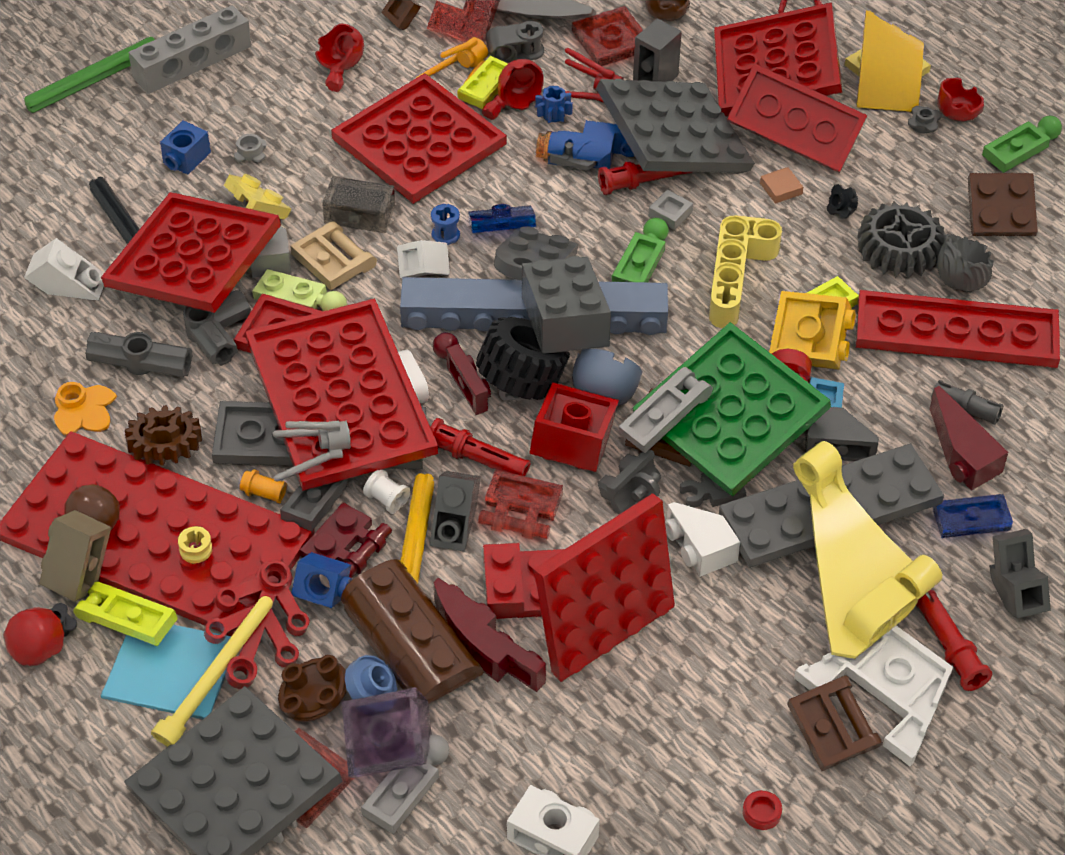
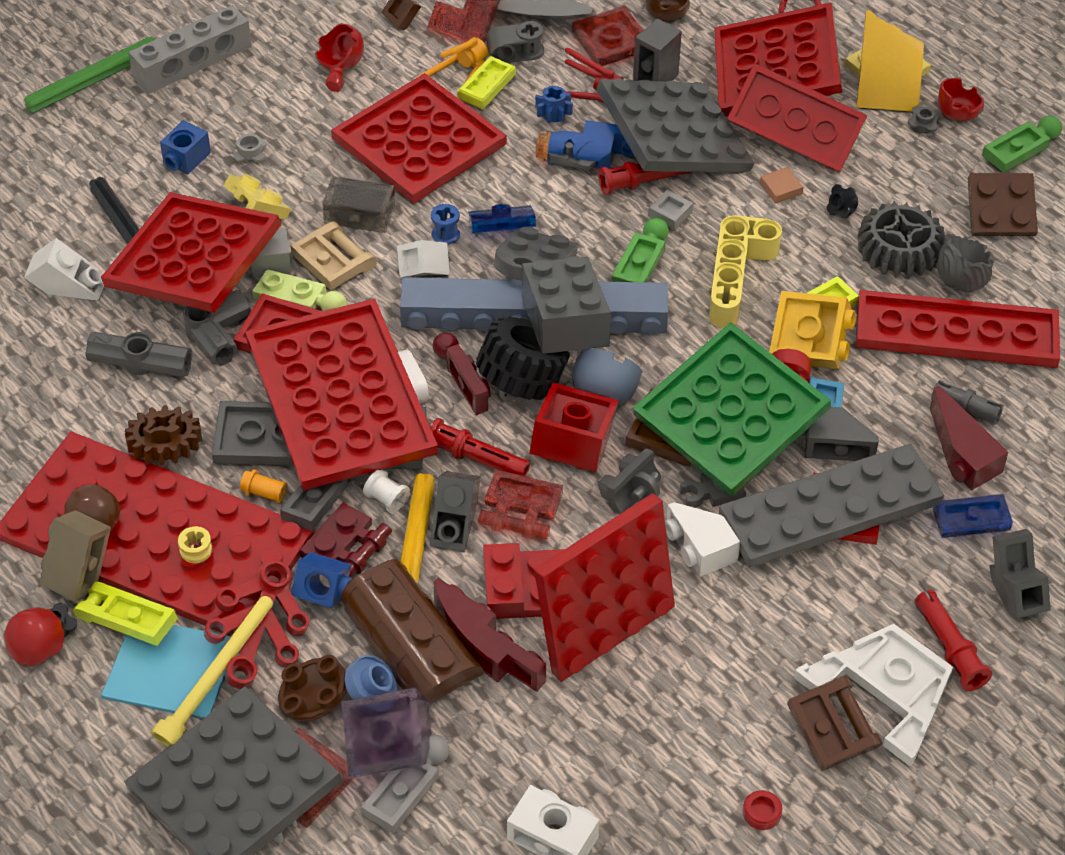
(85, 410): light orange plate -> none
(331, 436): light grey plant -> none
(517, 87): red hair -> none
(664, 409): light grey plate -> none
(862, 573): light yellow panel -> none

